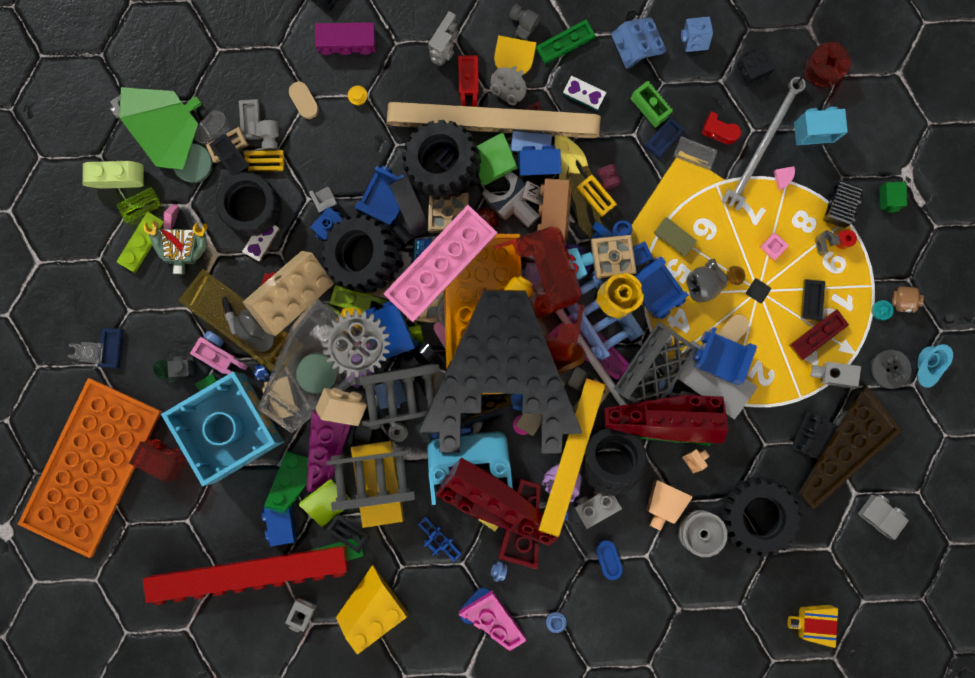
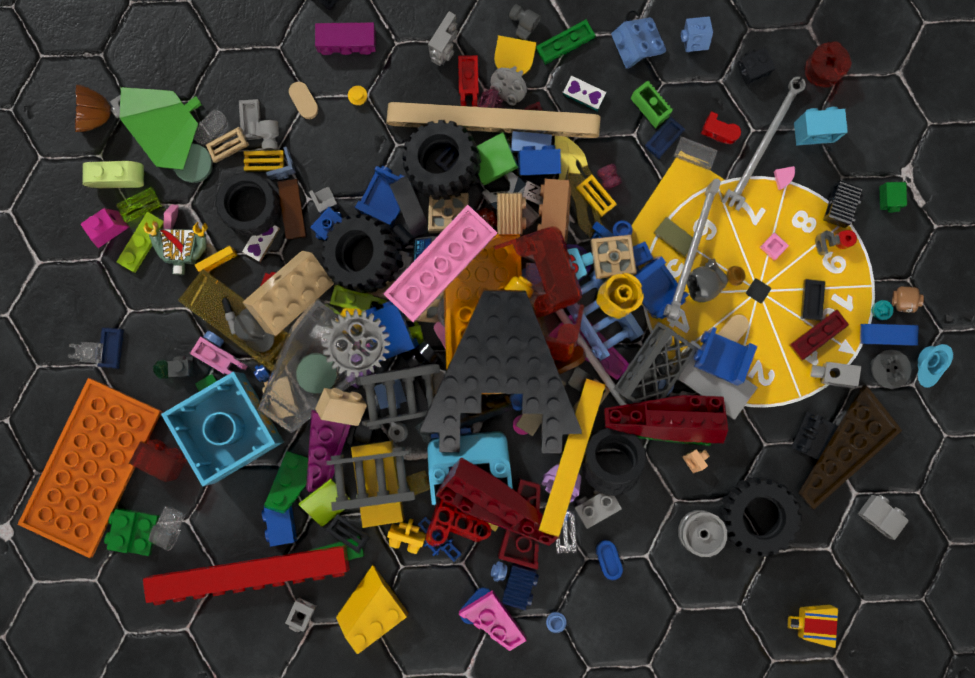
(92, 109): none -> dark orange hair
(103, 227): none -> dark pink torso
(130, 531): none -> green plate
(166, 530): none -> clear brick
(216, 259): none -> yellow tile
(229, 155): black hinge -> none
(282, 173): none -> sand blue bracket
(292, 209): none -> reddish brown tile
(406, 533): none -> yellow hips
(418, 482): none -> clear yellow tile
(451, 524): none -> red beam
(490, 98): none -> clear pink tile
(510, 213): none -> tan brick
(519, 586): none -> dark blue brick
(566, 548): none -> clear tile
(666, 504): light nougat torso -> none
(672, 311): none -> light grey hinge
(889, 334): none -> blue beam

